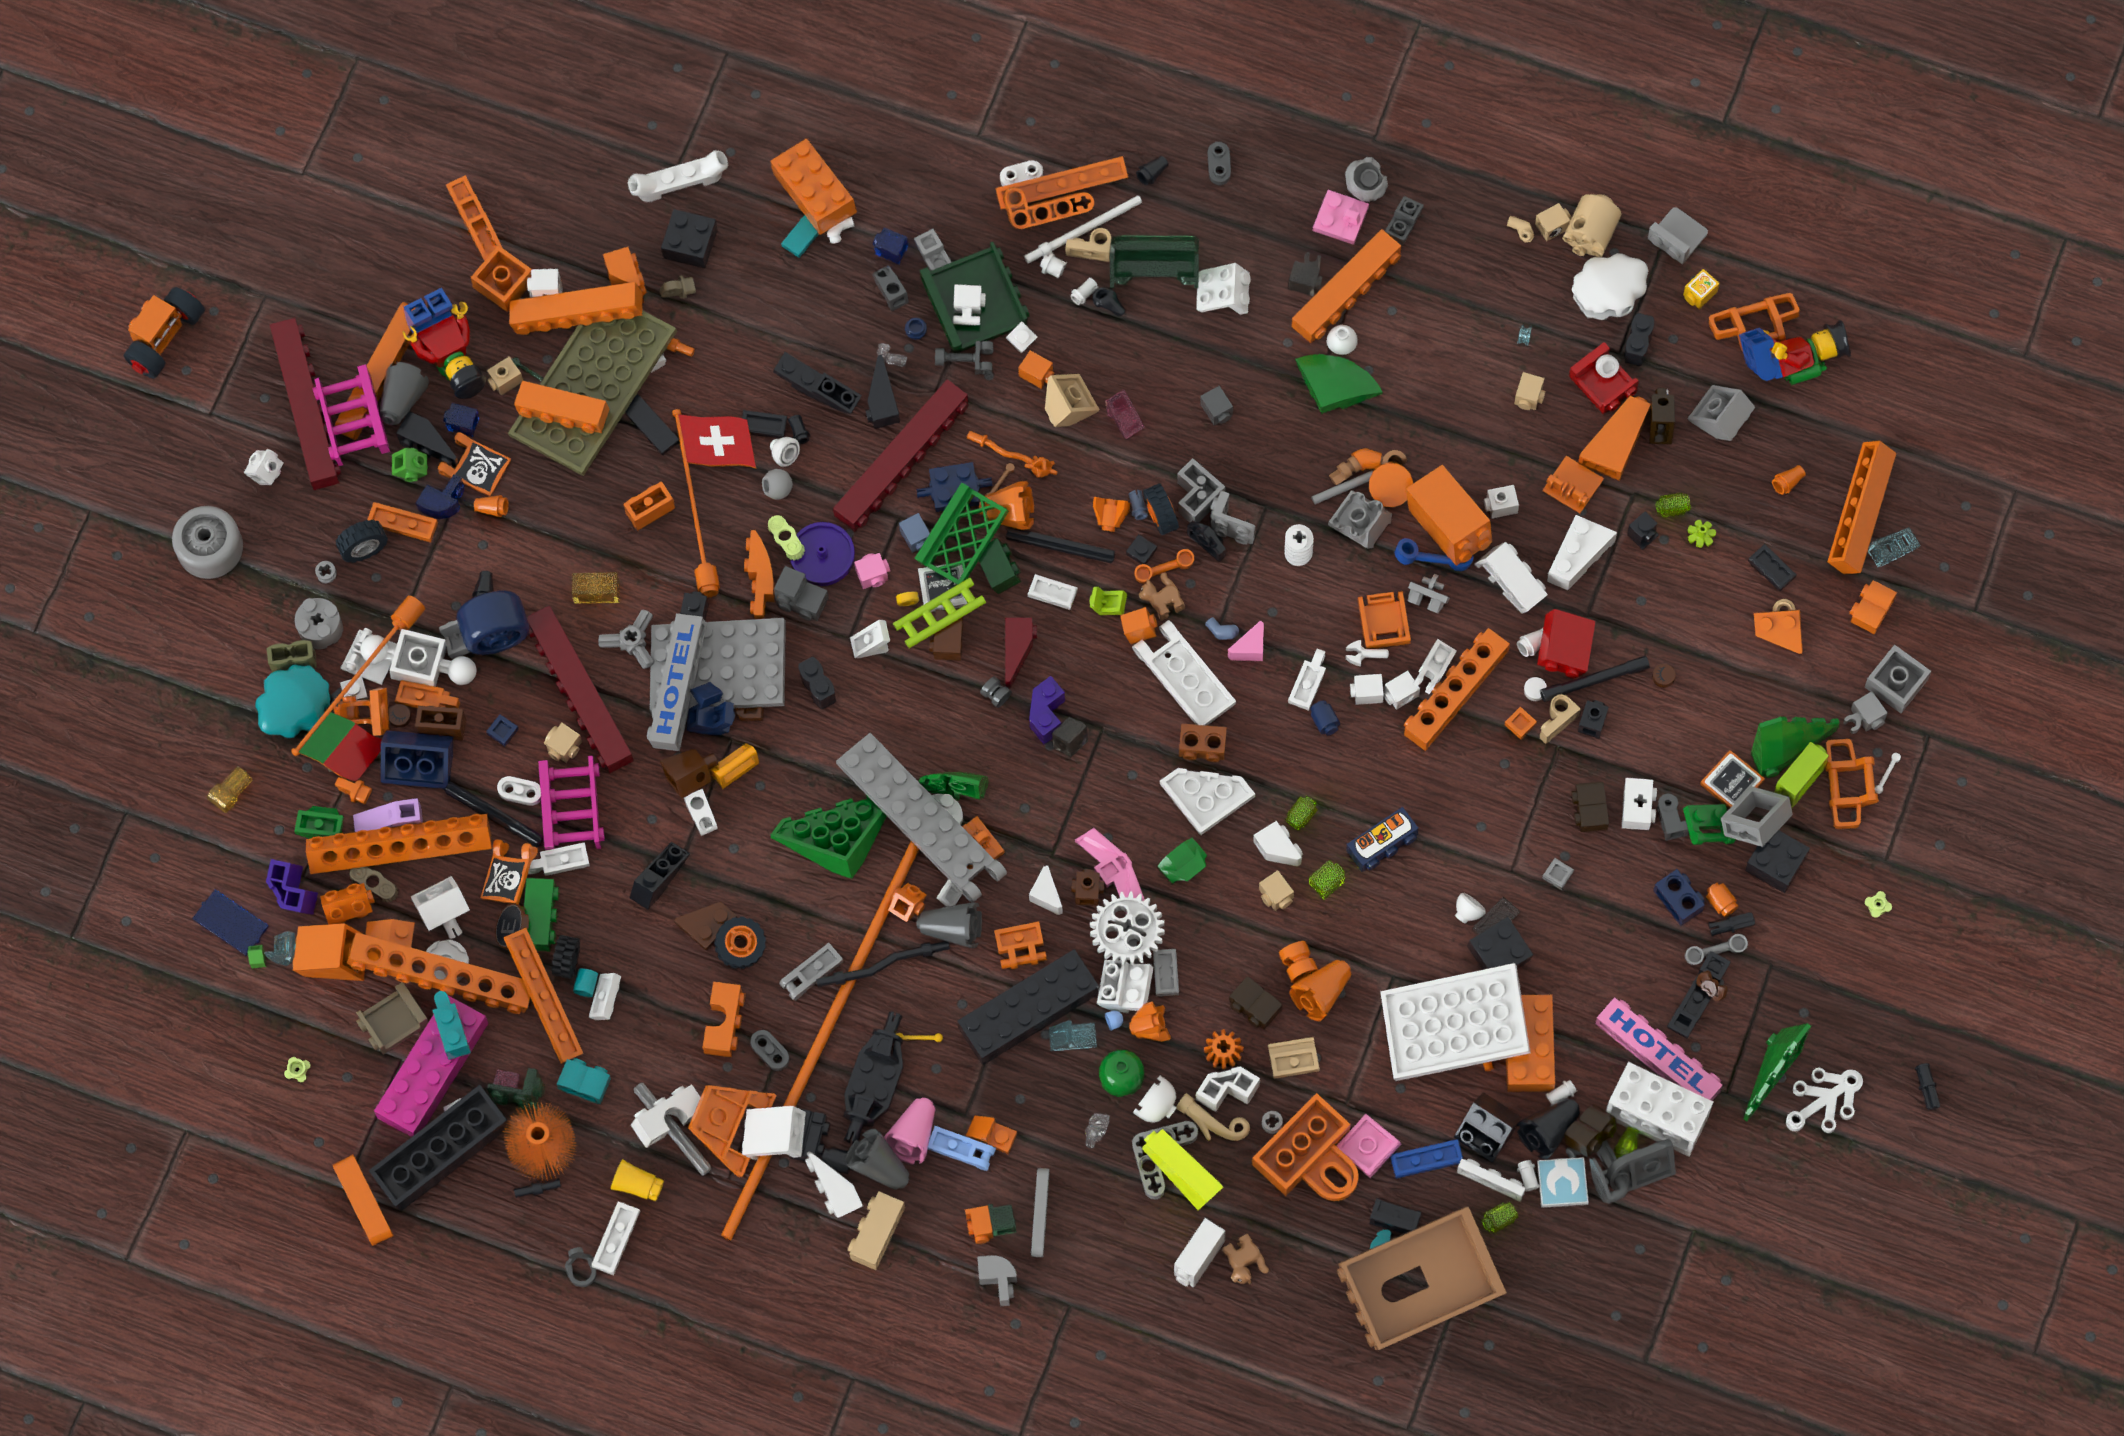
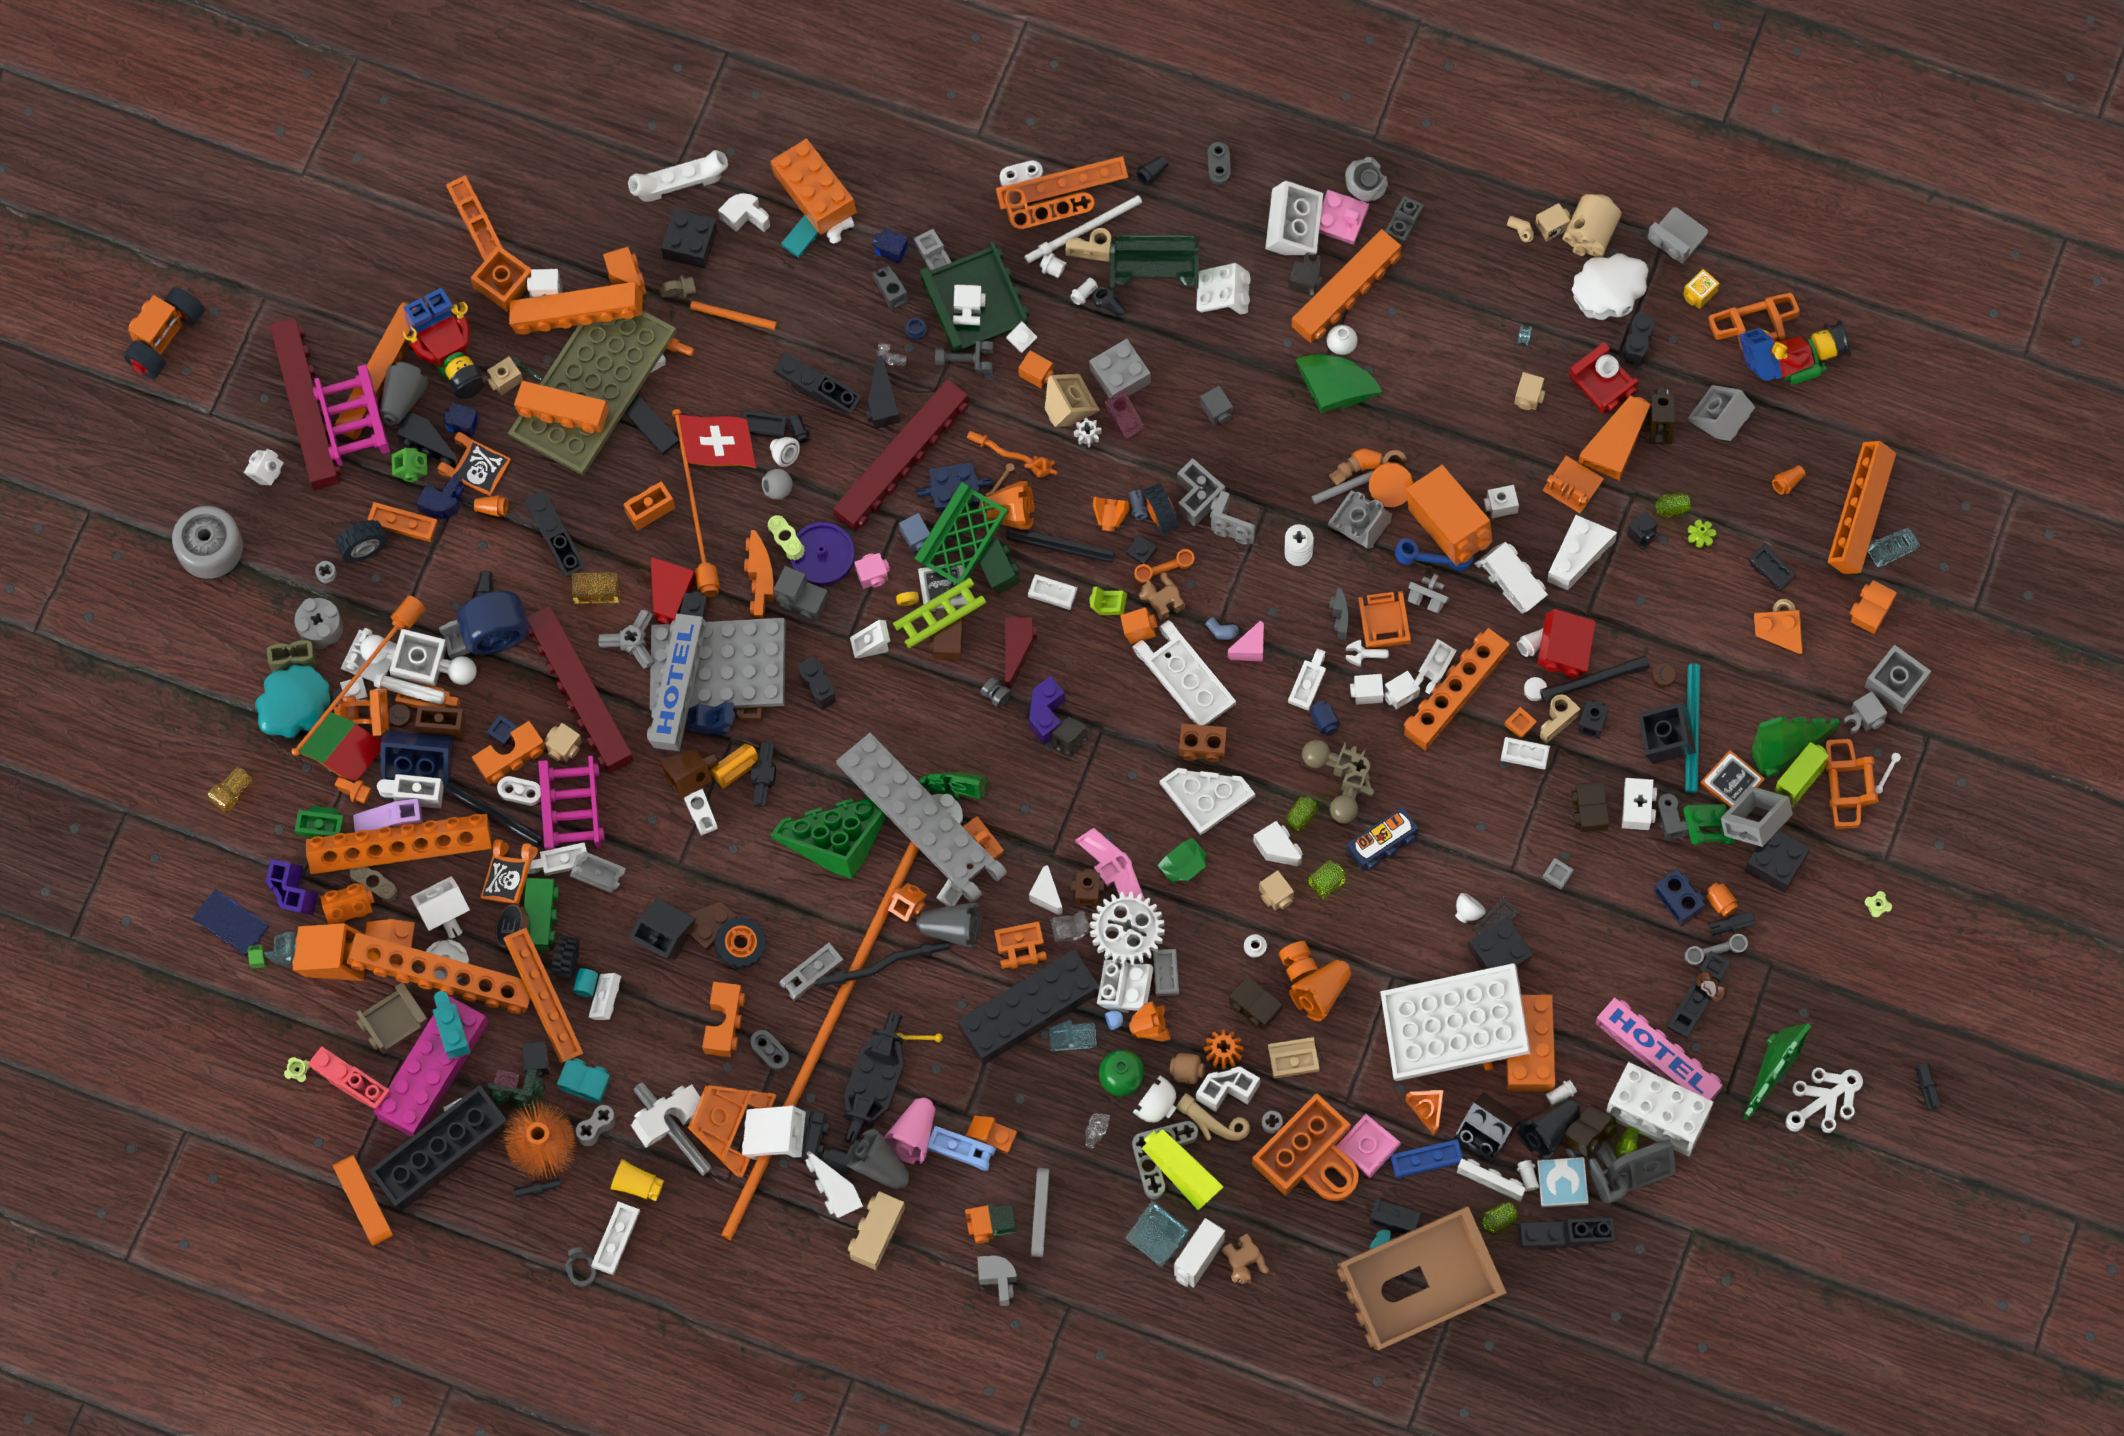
(348, 1078): none -> coral slope
(405, 787): none -> white brick
(409, 689): none -> white axle
(495, 766): none -> orange arch
(536, 1057): none -> black brick
(554, 533): none -> black slope
(595, 1125): none -> light grey axle
(597, 871): none -> light grey hinge
(658, 875): black slope -> none
(663, 929): none -> black slope
(668, 589): none -> red slope
(706, 694): dark blue slope -> none
(743, 208): none -> white brick
(753, 320): none -> orange bar
(763, 774): none -> black axle
(1070, 927): none -> clear bracket
(1087, 438): none -> white gear
(1120, 369): none -> light grey brick
(1157, 1234): none -> clear light blue brick
(1186, 1068): none -> medium nougat head
(1207, 539): black plate -> none
(1258, 951): none -> white plate
(1294, 219): none -> white slope
(1340, 611): none -> dark grey slope
(1344, 807): none -> dark tan piece
(1427, 1107): none -> orange slope
(1525, 753): none -> white plate
(1566, 1234): none -> black slope
(1667, 733): none -> black brick
(1693, 707): none -> teal axle

